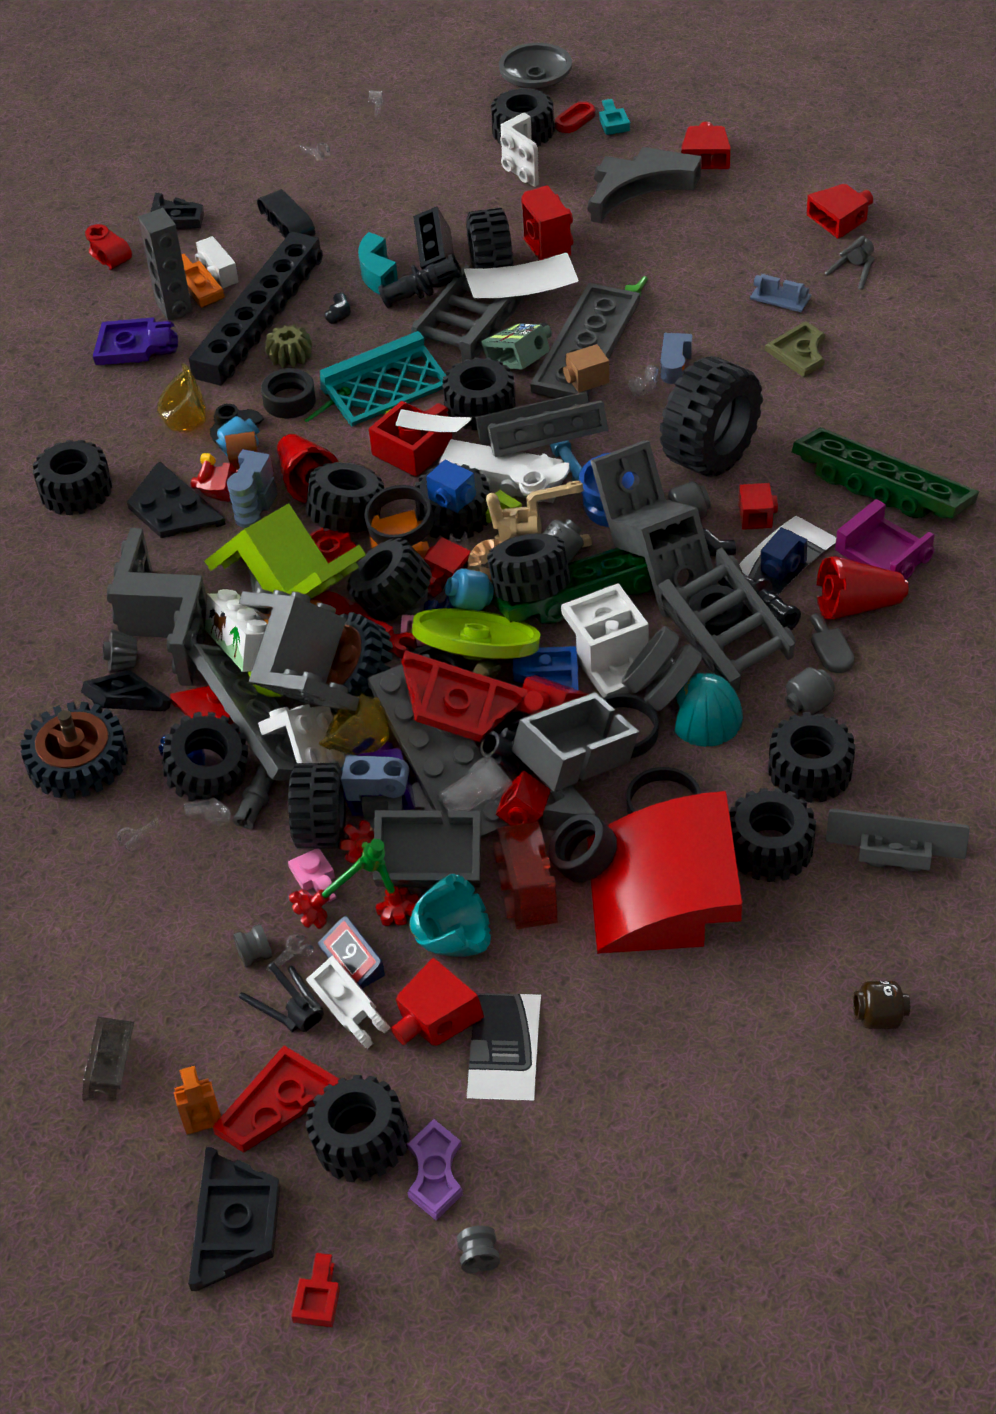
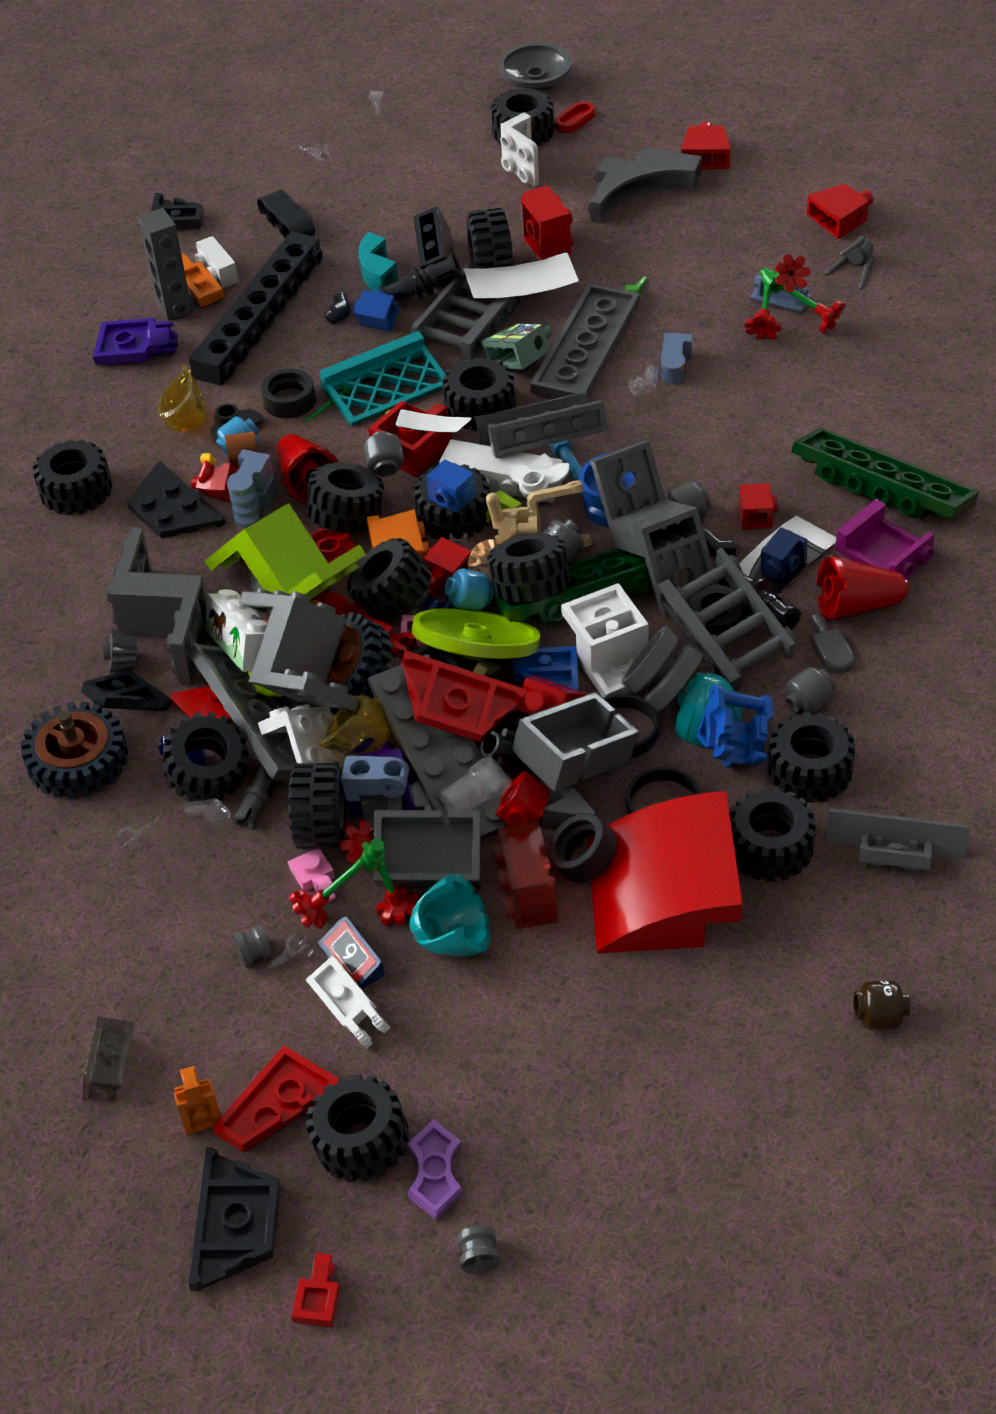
(107, 246): red piece -> none
(288, 346): olive gear -> none
(302, 1008): black plant -> none
(376, 310): none -> blue brick
(383, 453): none -> dark grey head
(396, 493): black tyre -> none
(435, 1006): red torso -> none
(504, 1047): sticker -> none
(587, 368): medium nougat brick -> none
(613, 119): teal plate -> none
(711, 416): black tyre -> none
(732, 739): none -> blue piece
(789, 274): none -> red plant
(799, 349): olive tile -> none

